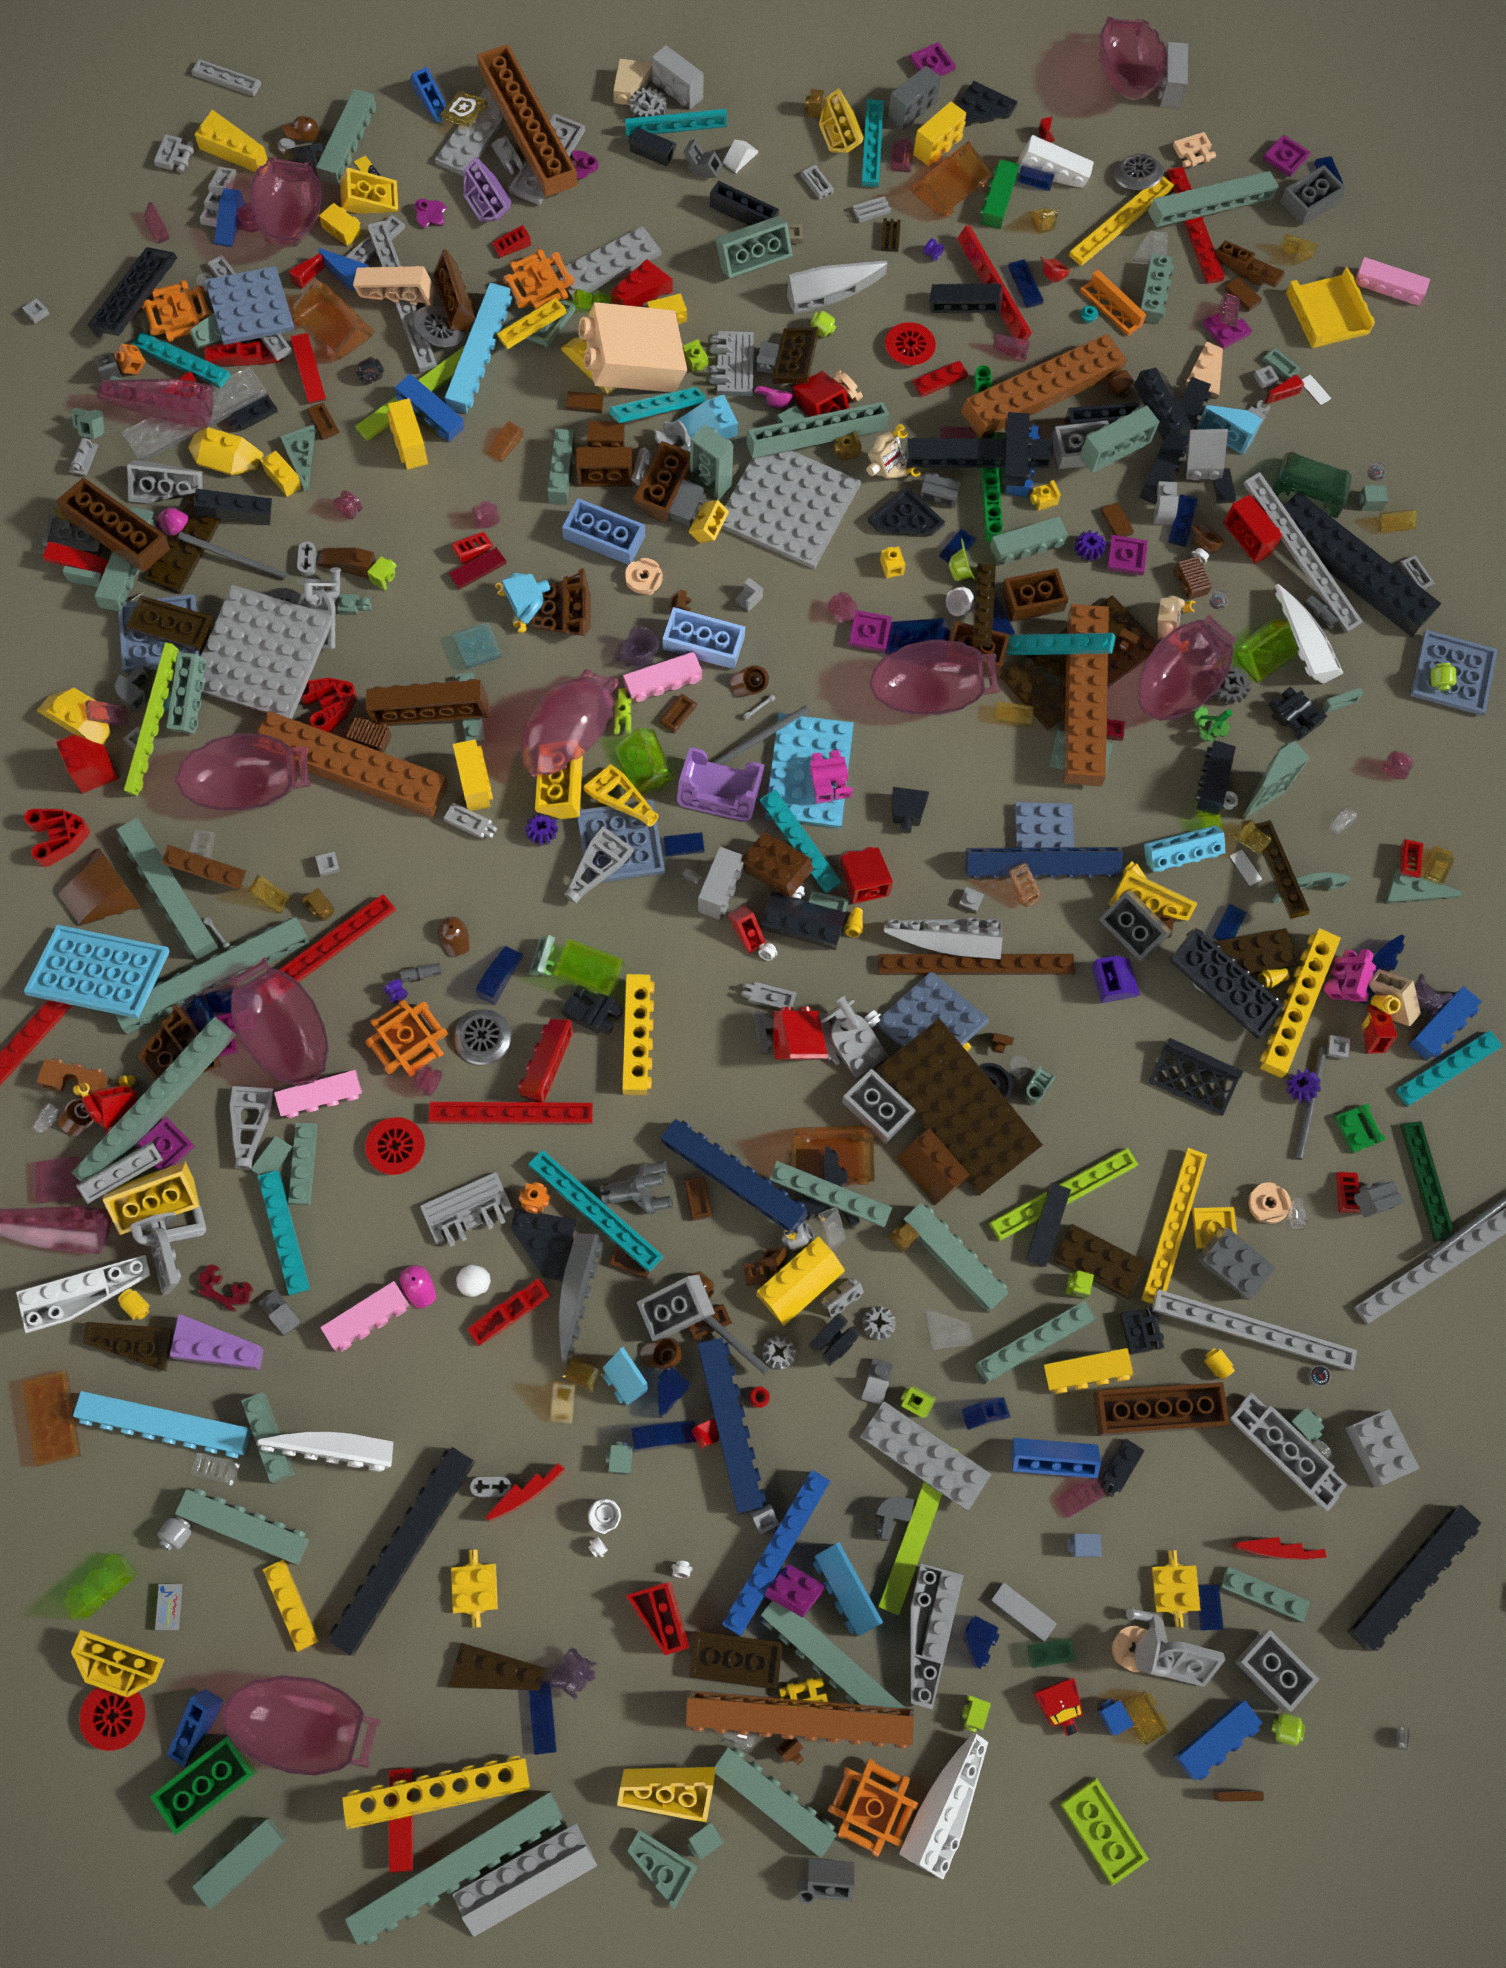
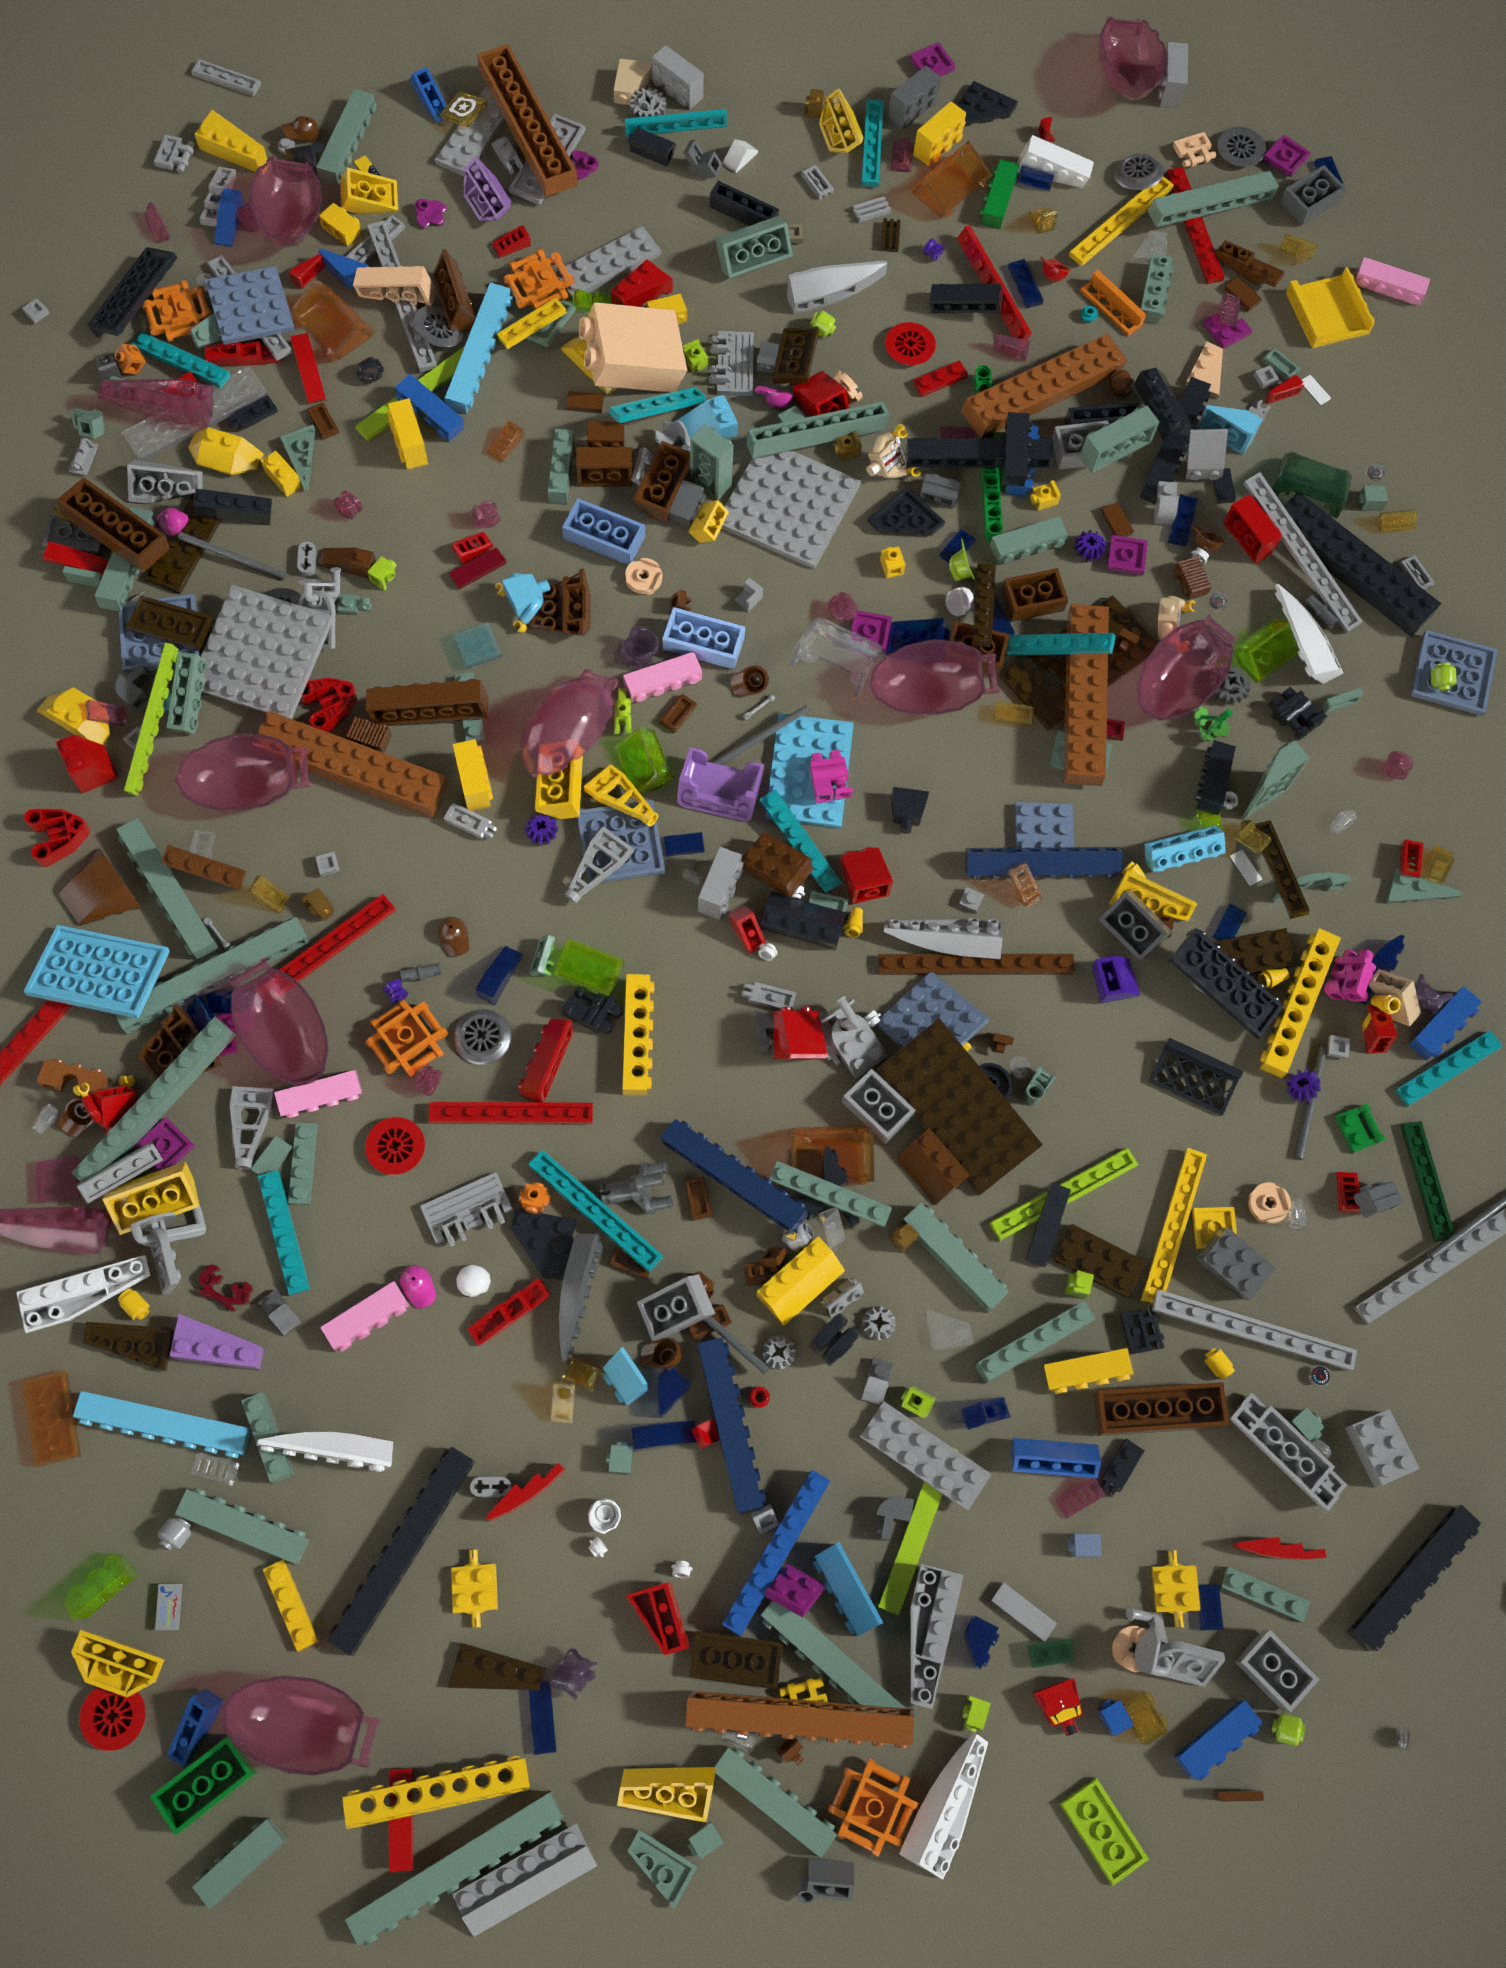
(840, 649): none -> clear windscreen
(1250, 144): none -> flat silver piece

